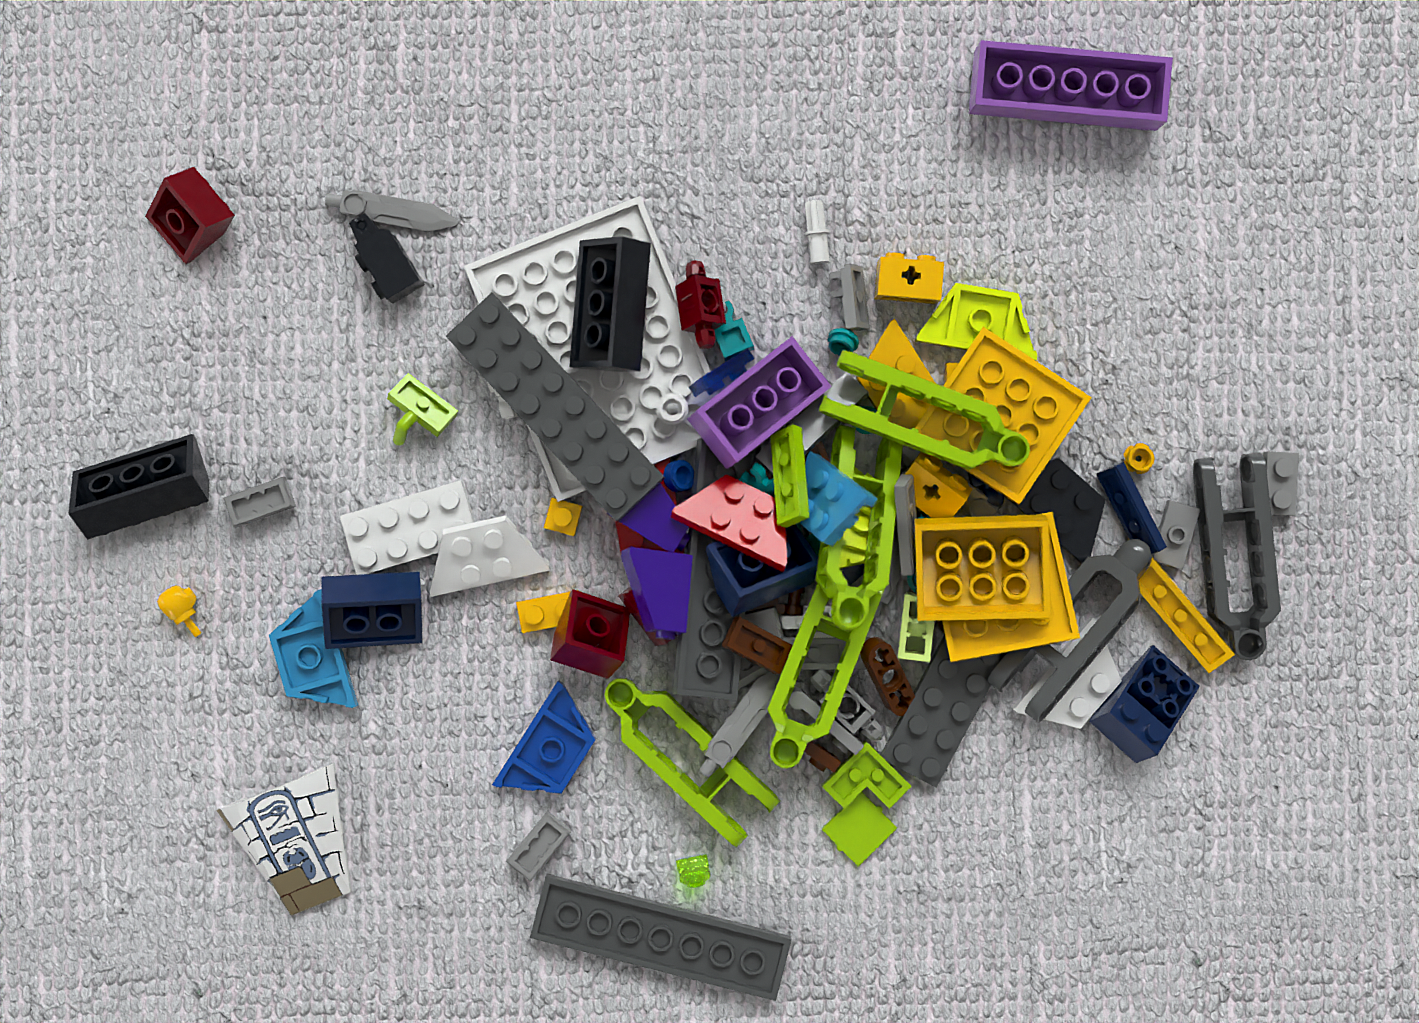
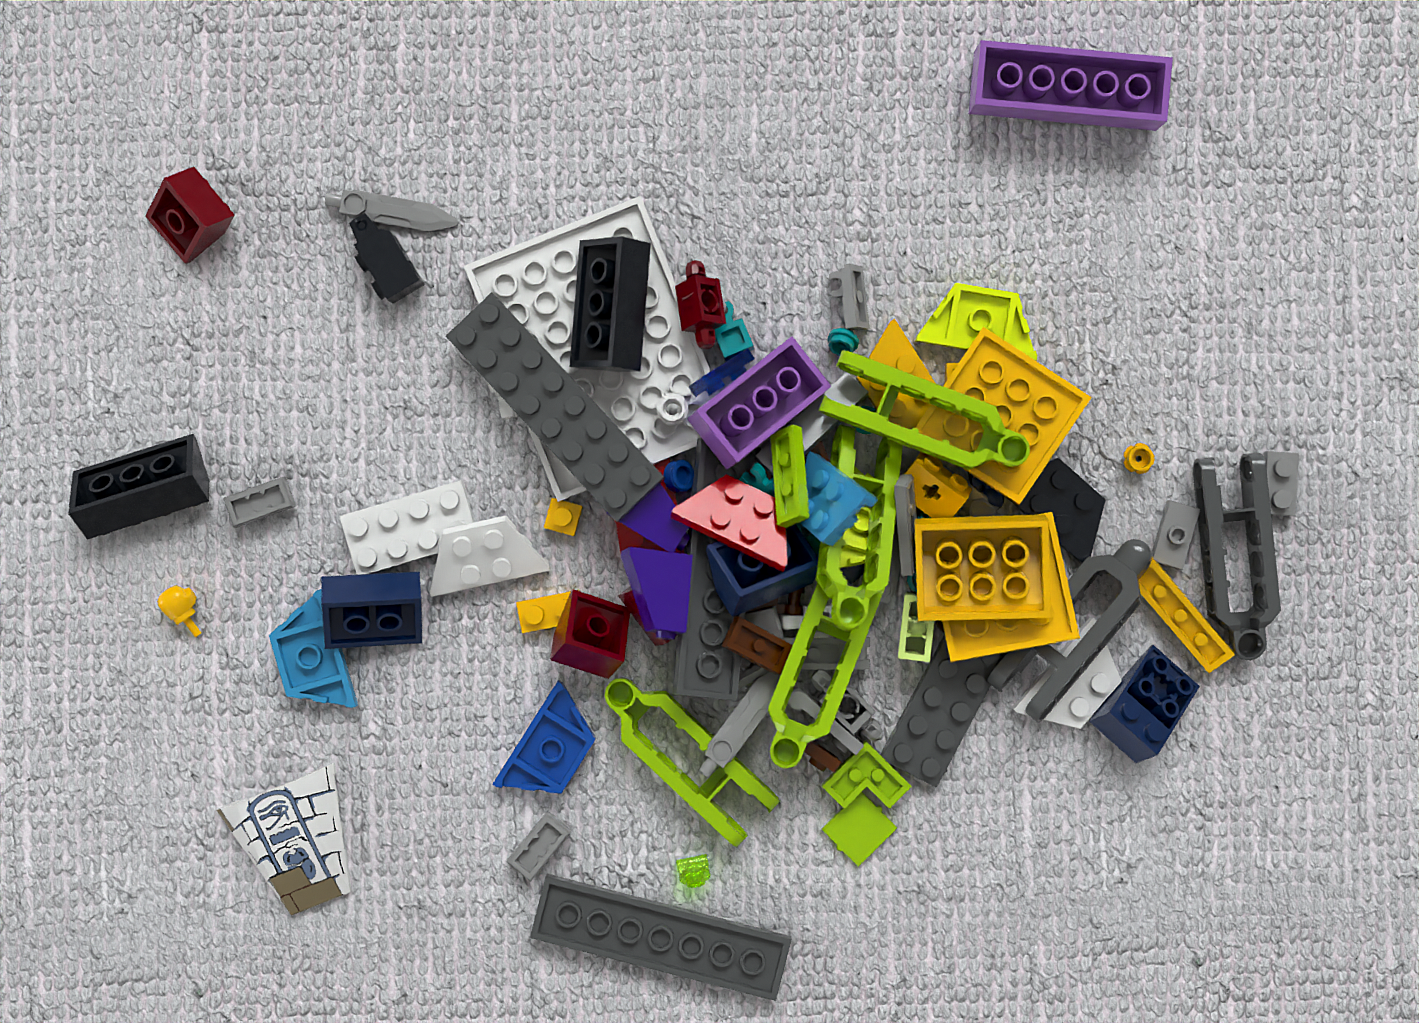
(420, 406): plate -> none
(817, 232): white axle -> none
(877, 671): reddish brown beam -> none
(924, 289): yellow brick -> none
(1130, 506): dark blue tile -> none

